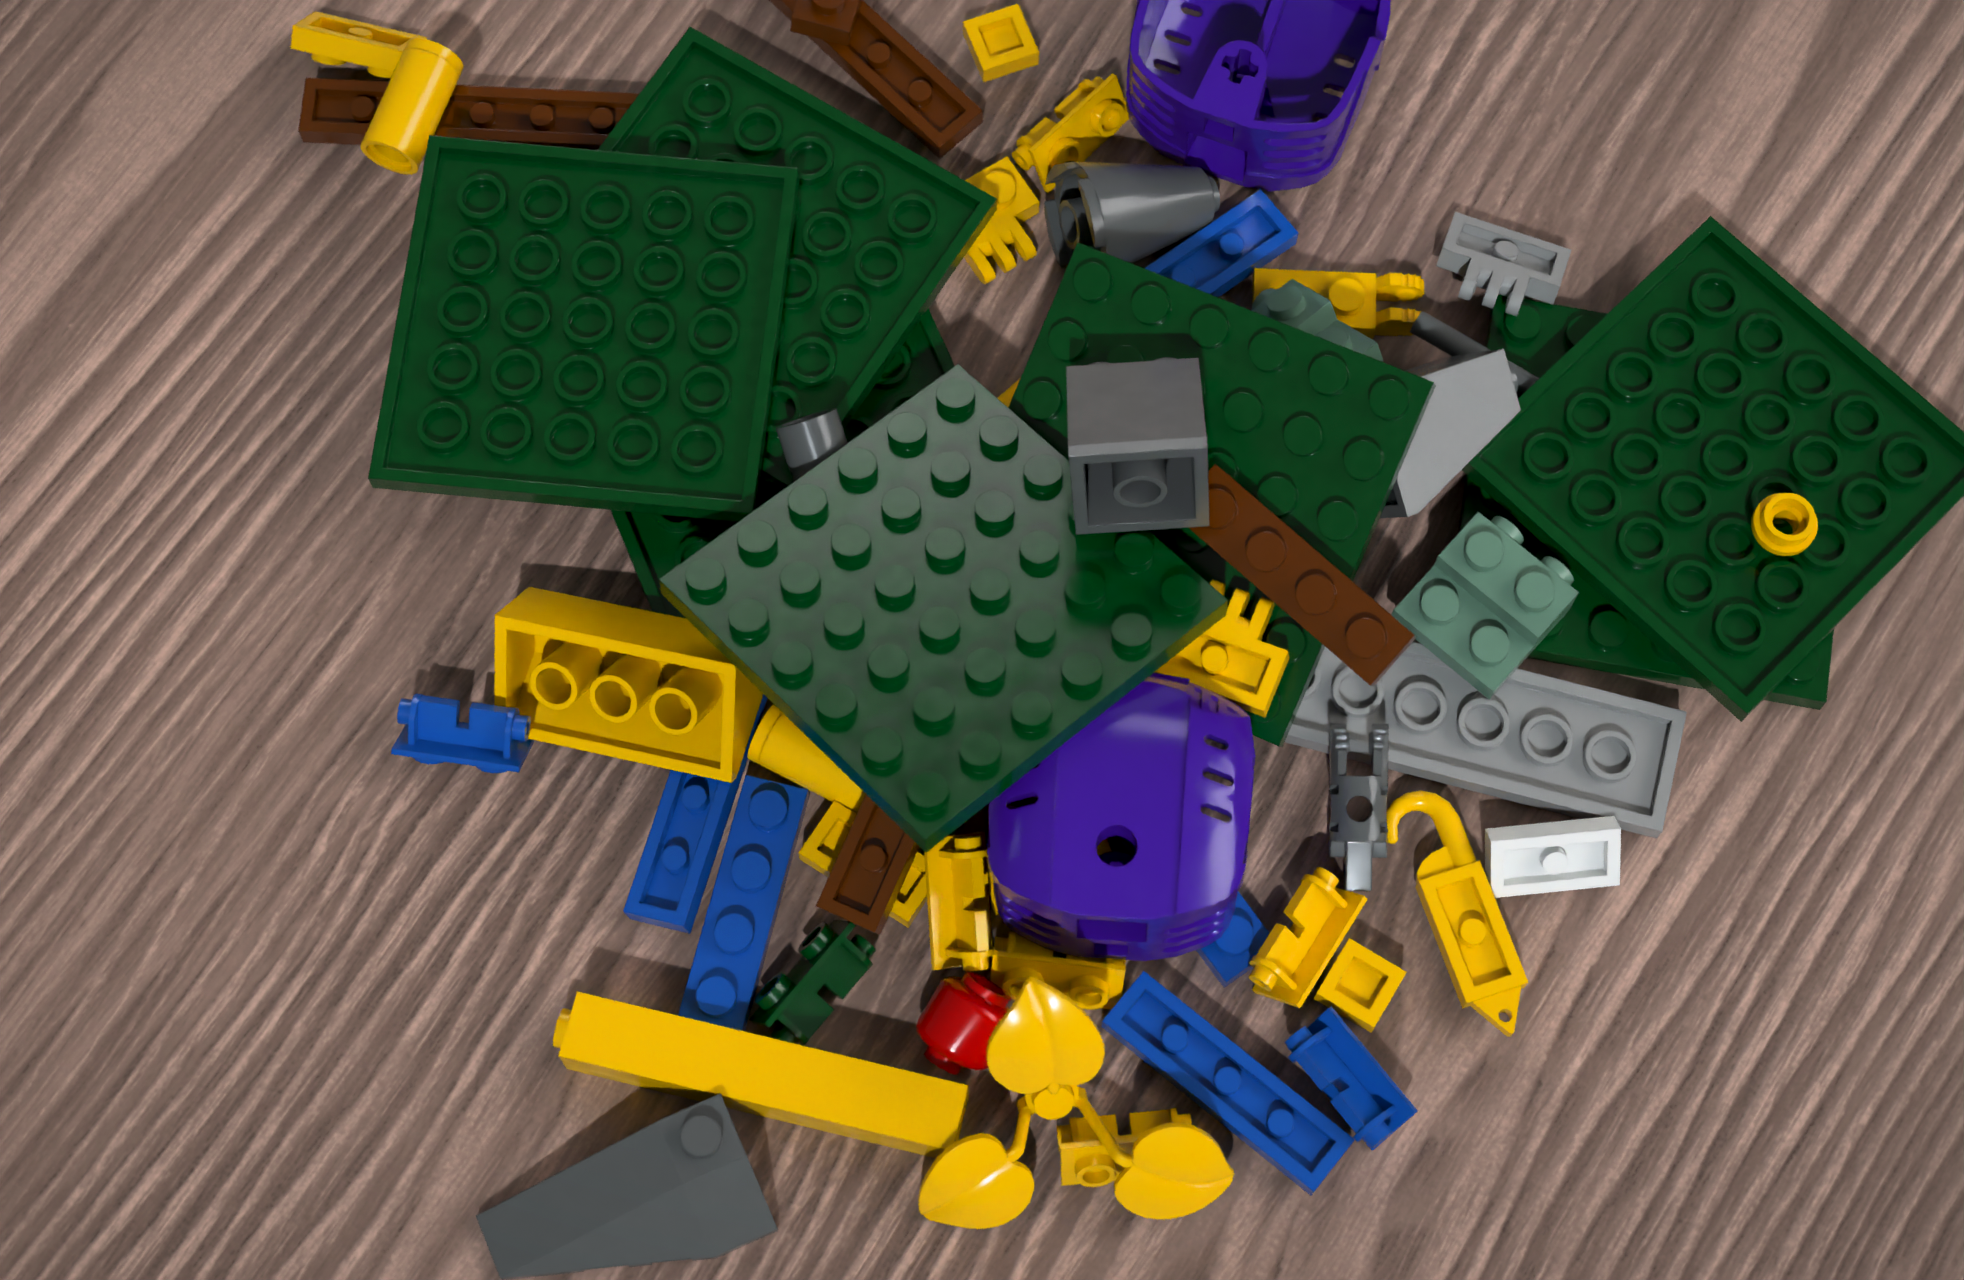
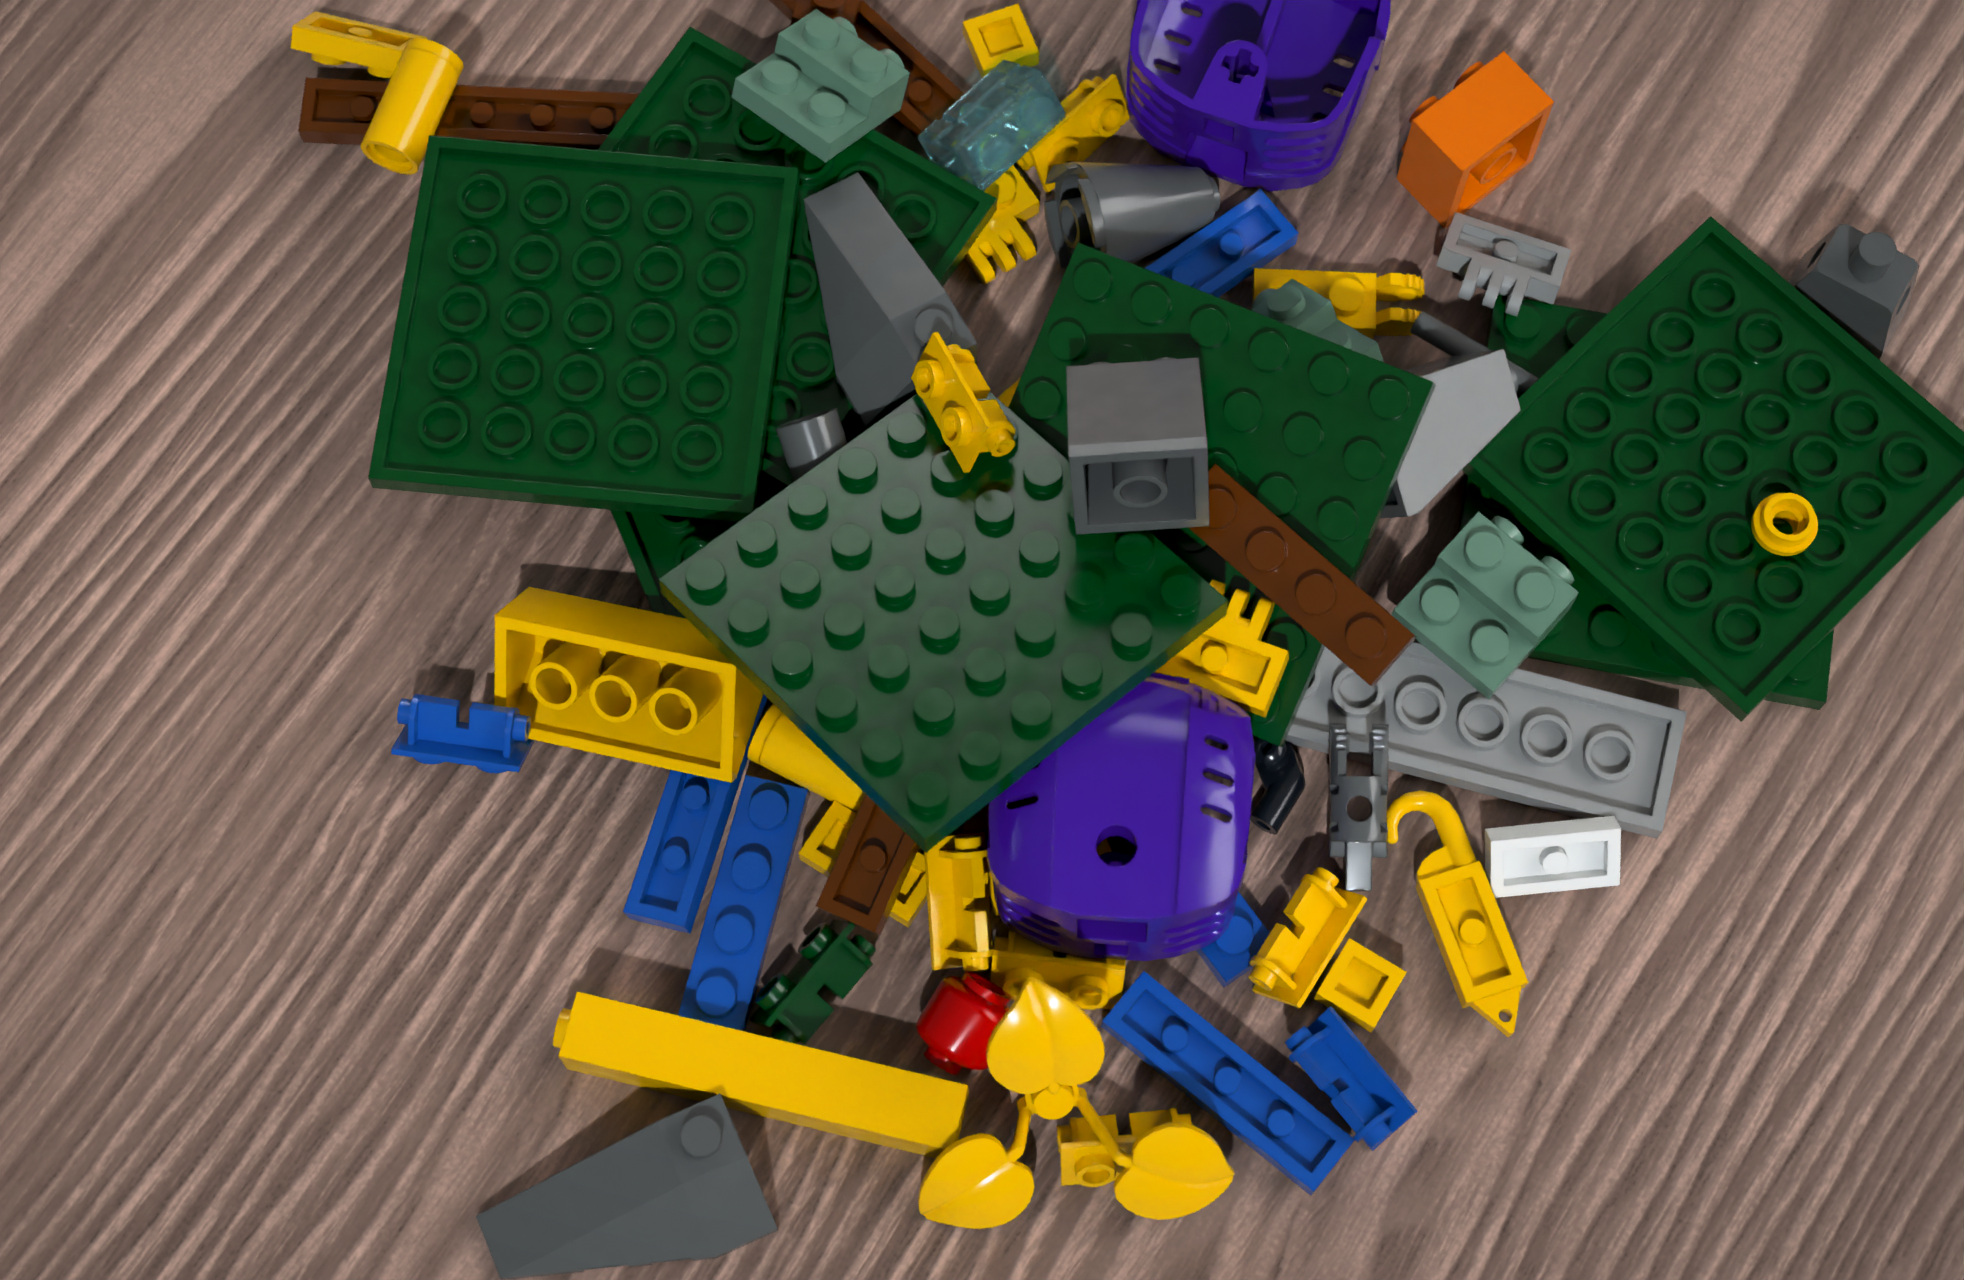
(824, 85): none -> sand green plate
(875, 298): none -> dark grey wedge
(950, 389): none -> yellow hinge
(993, 124): none -> clear light blue brick
(1282, 784): none -> black arm
(1473, 137): none -> orange brick
(1858, 283): none -> dark grey torso

